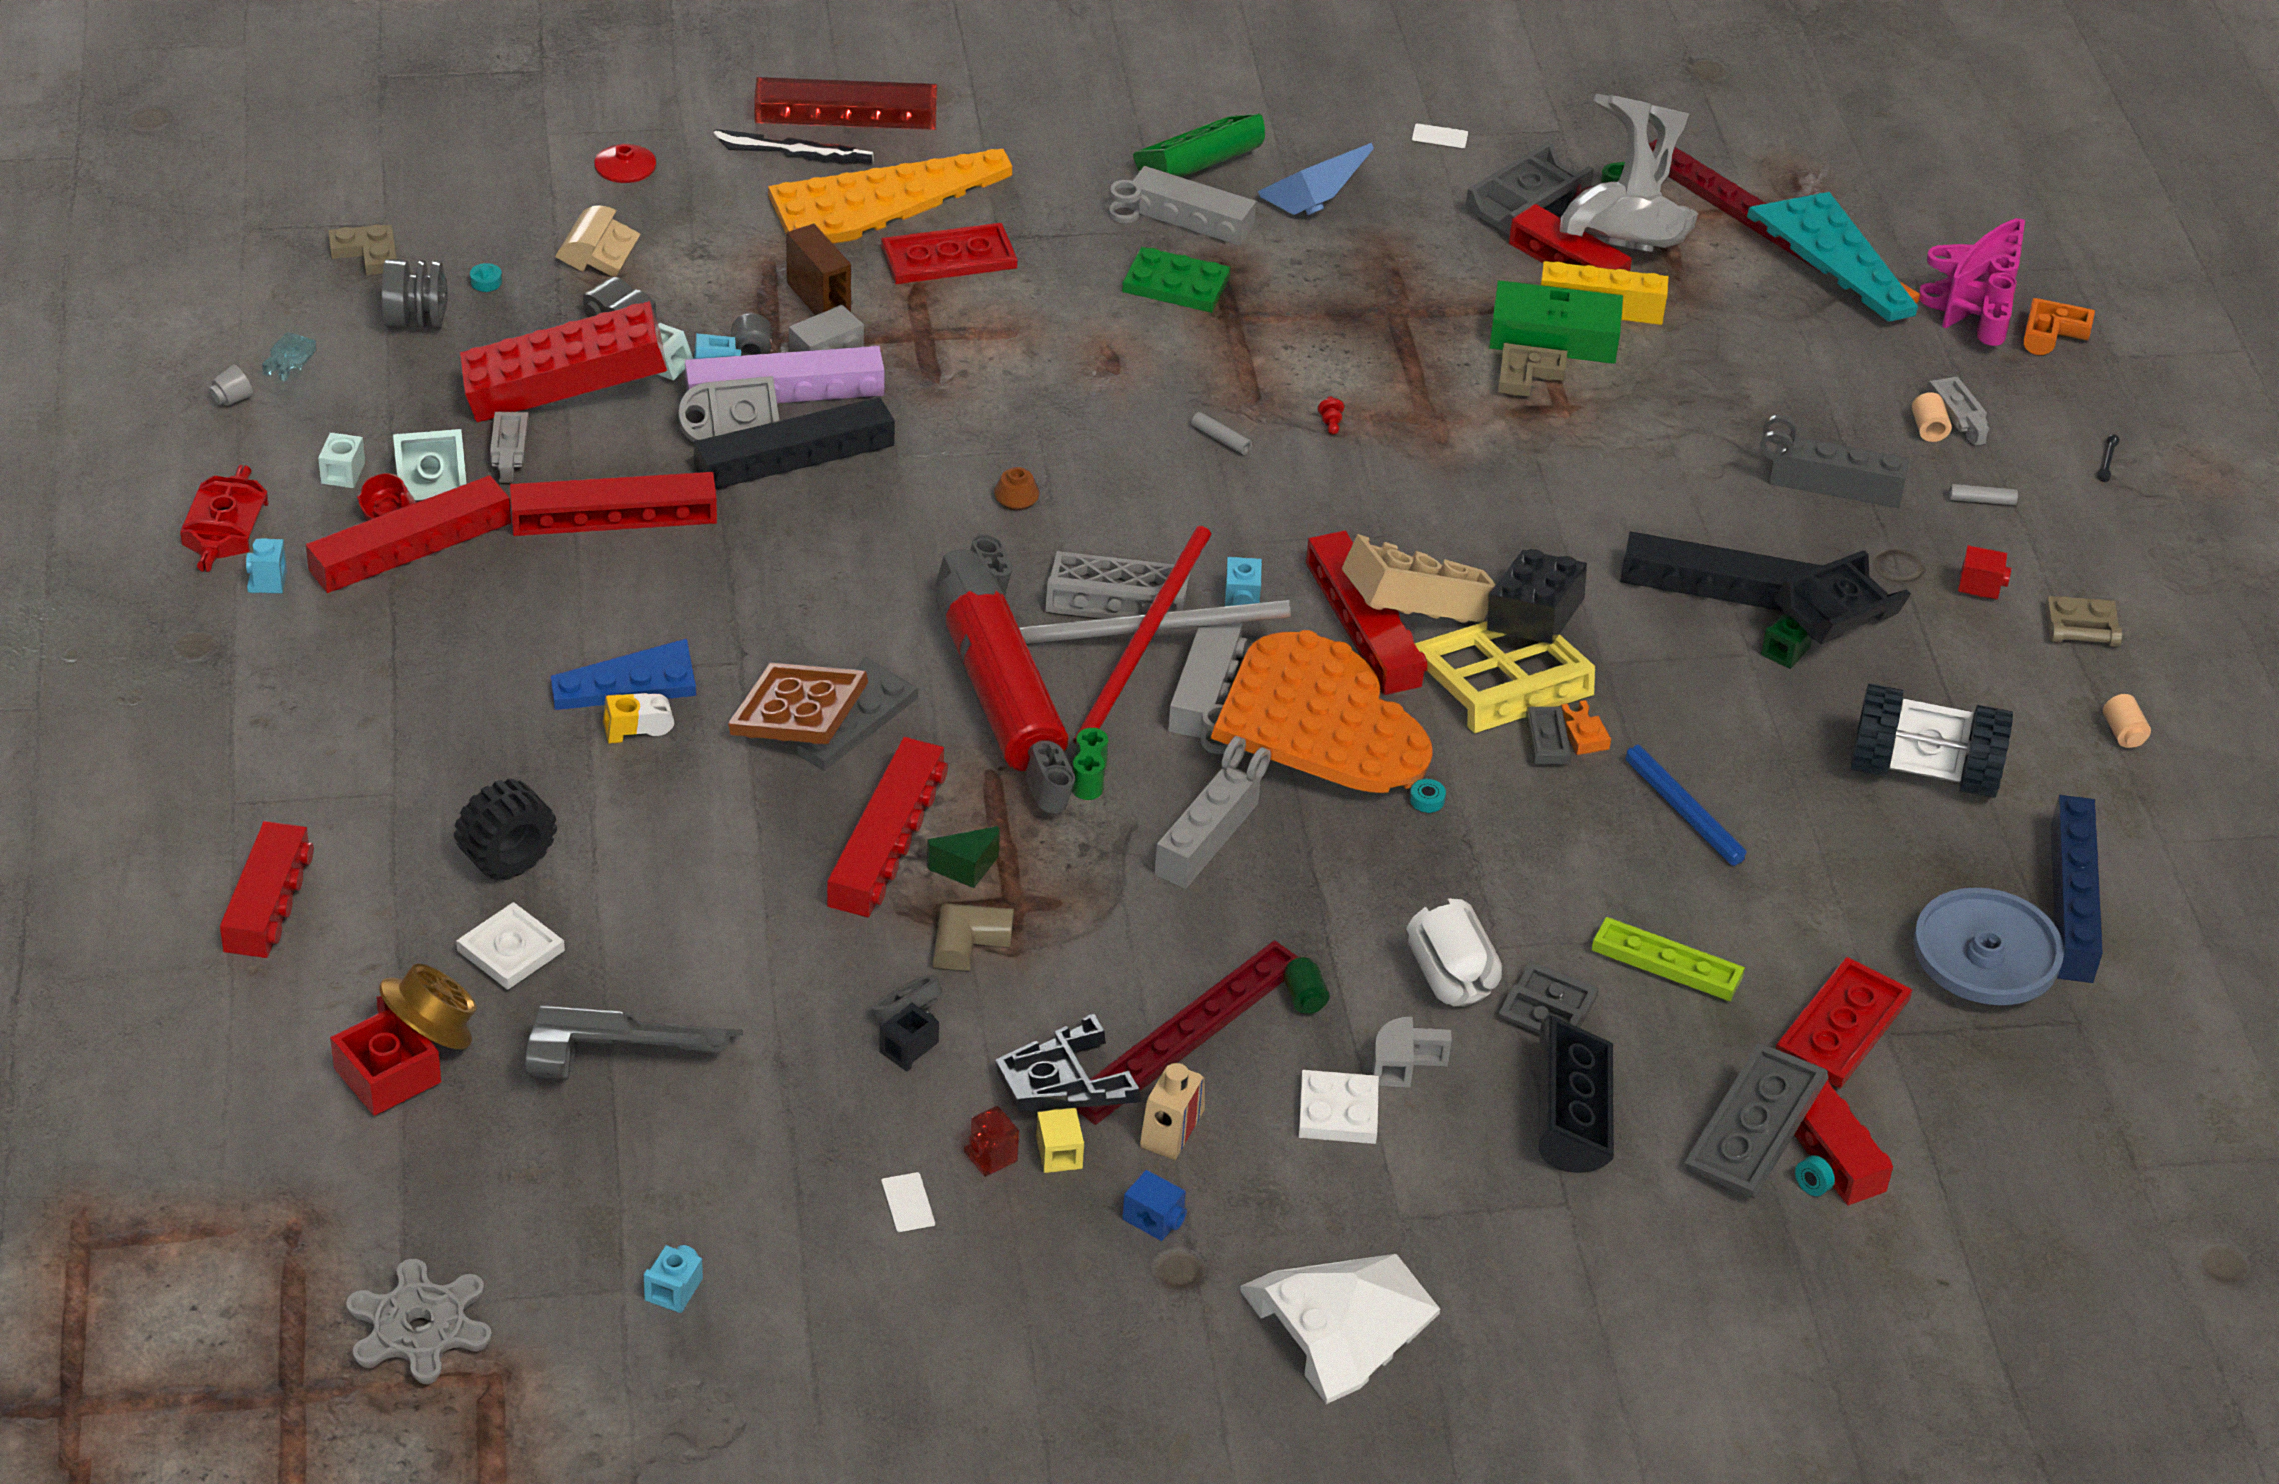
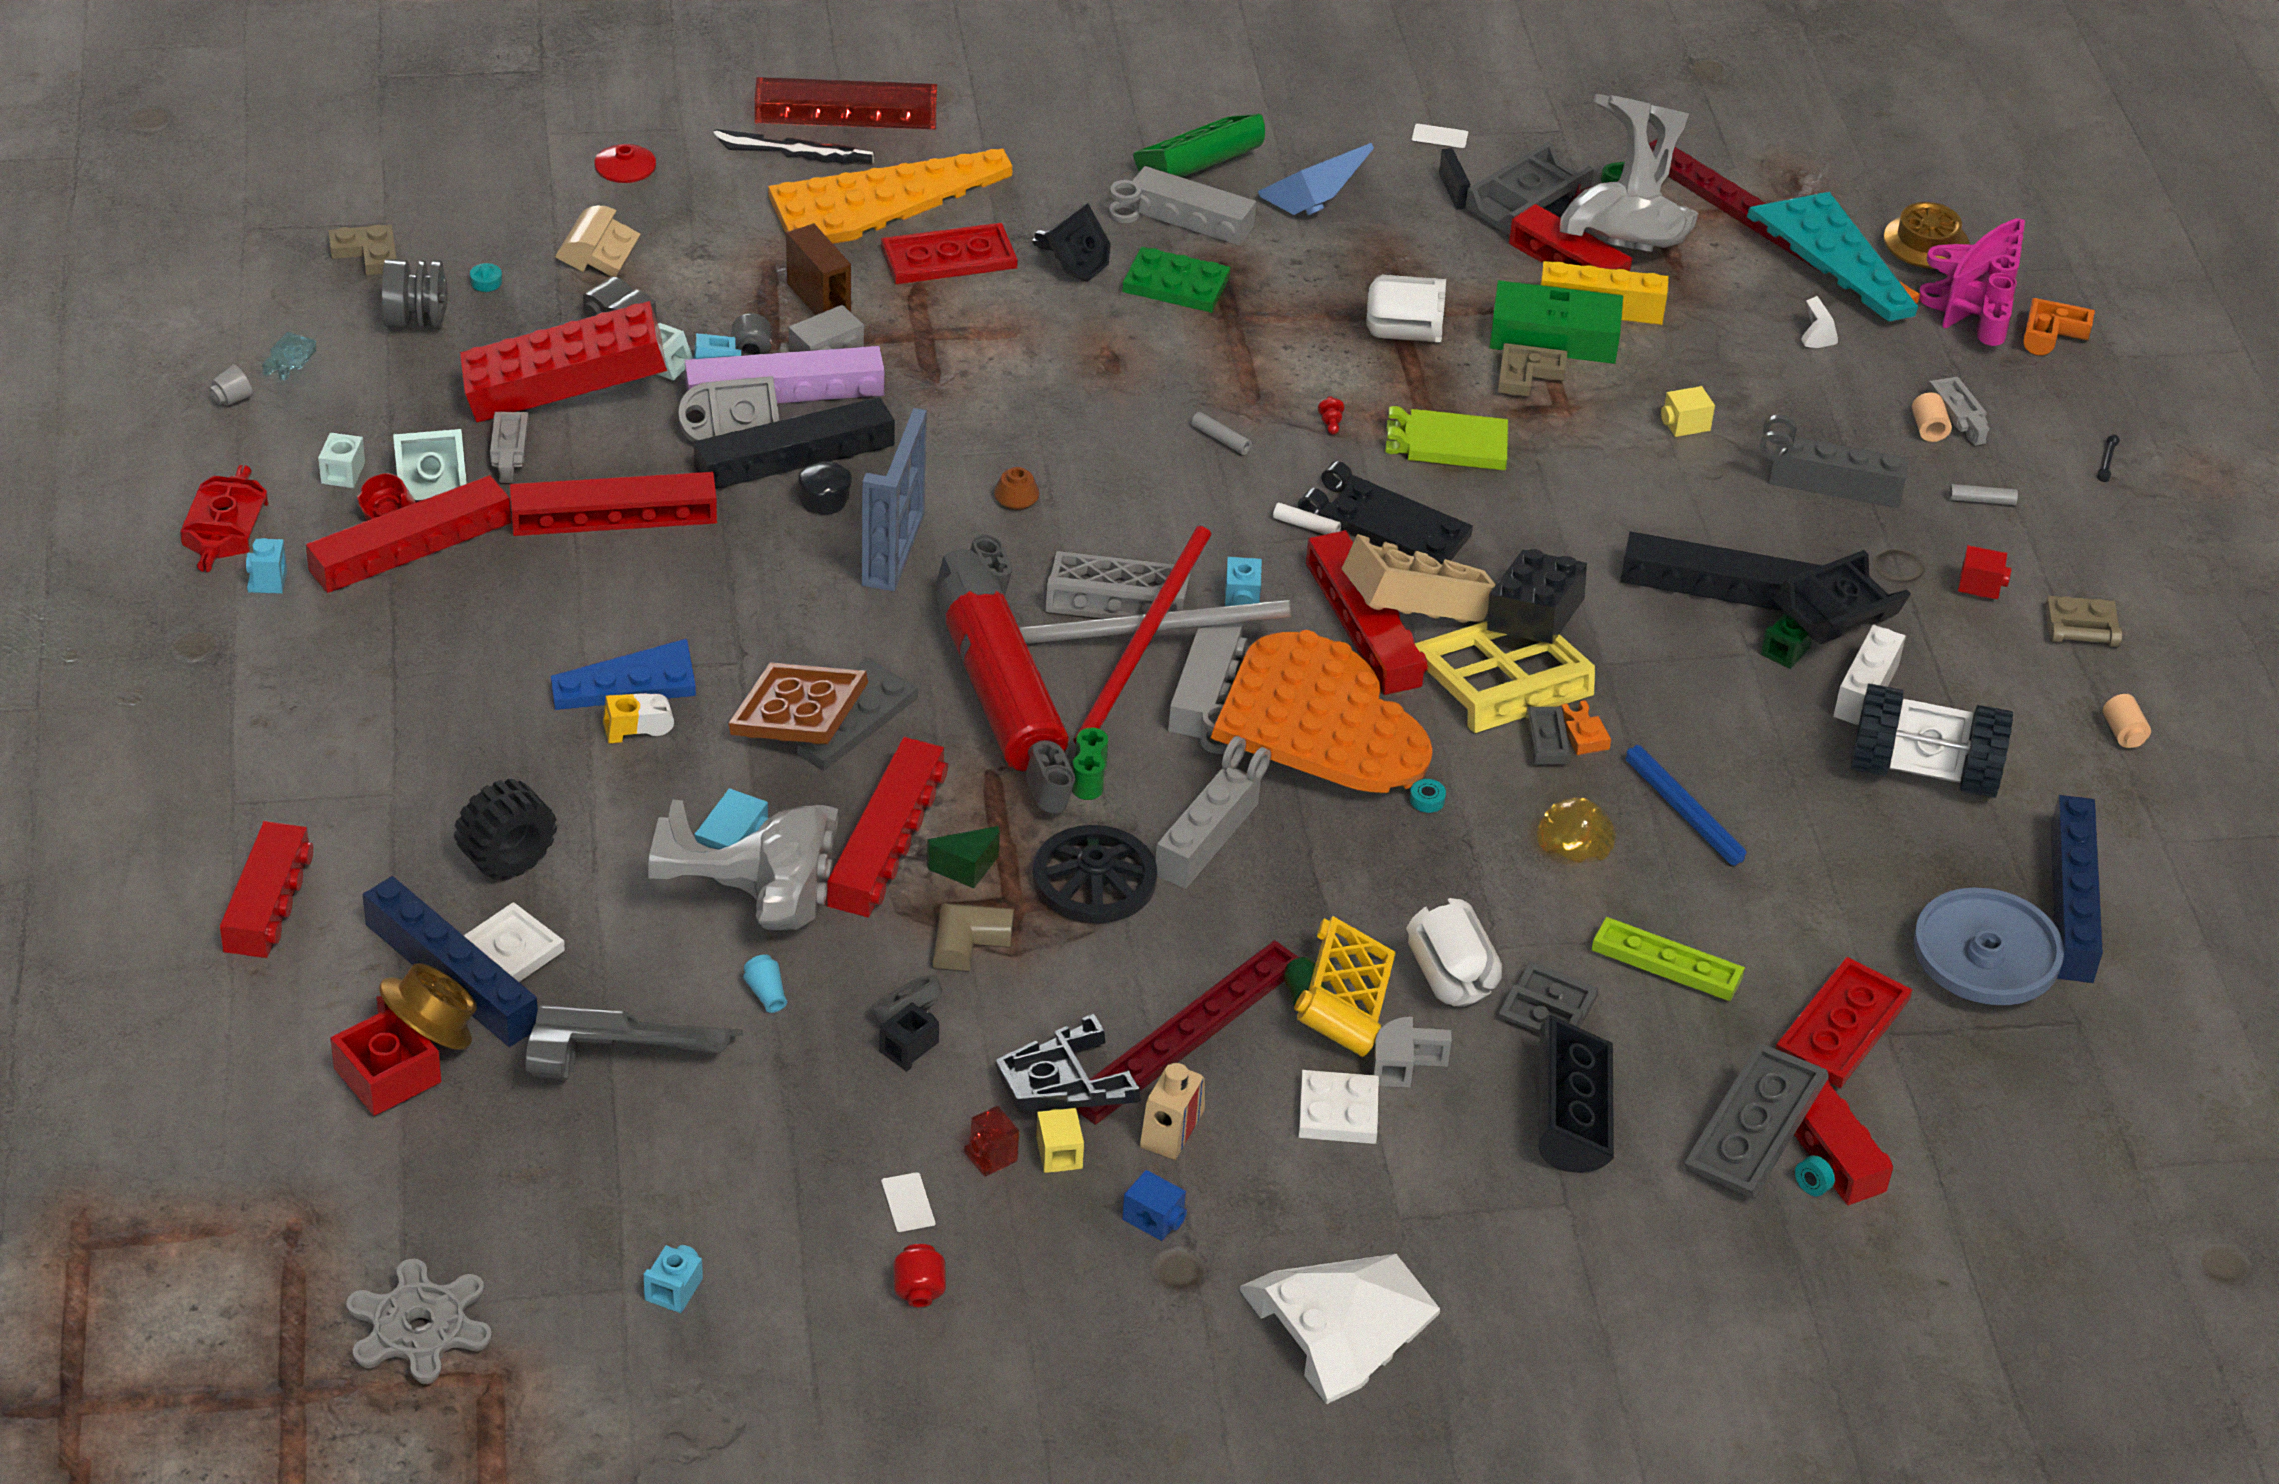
(428, 939): none -> dark blue brick
(732, 820): none -> medium azure brick
(765, 980): none -> medium azure cone
(777, 864): none -> light grey animal
(824, 487): none -> black hair
(887, 506): none -> sand blue window
(919, 1275): none -> red head
(1077, 243): none -> black piece
(1095, 868): none -> black wheel
(1305, 519): none -> white piece
(1338, 1014): none -> yellow piece
(1386, 516): none -> black hinge
(1406, 308): none -> white cylinder
(1448, 438): none -> lime tile
(1454, 178): none -> black tile
(1576, 830): none -> clear yellow piece
(1688, 411): none -> light yellow brick
(1823, 330): none -> white tile
(1874, 665): none -> white brick
(1920, 229): none -> pearl gold wheel

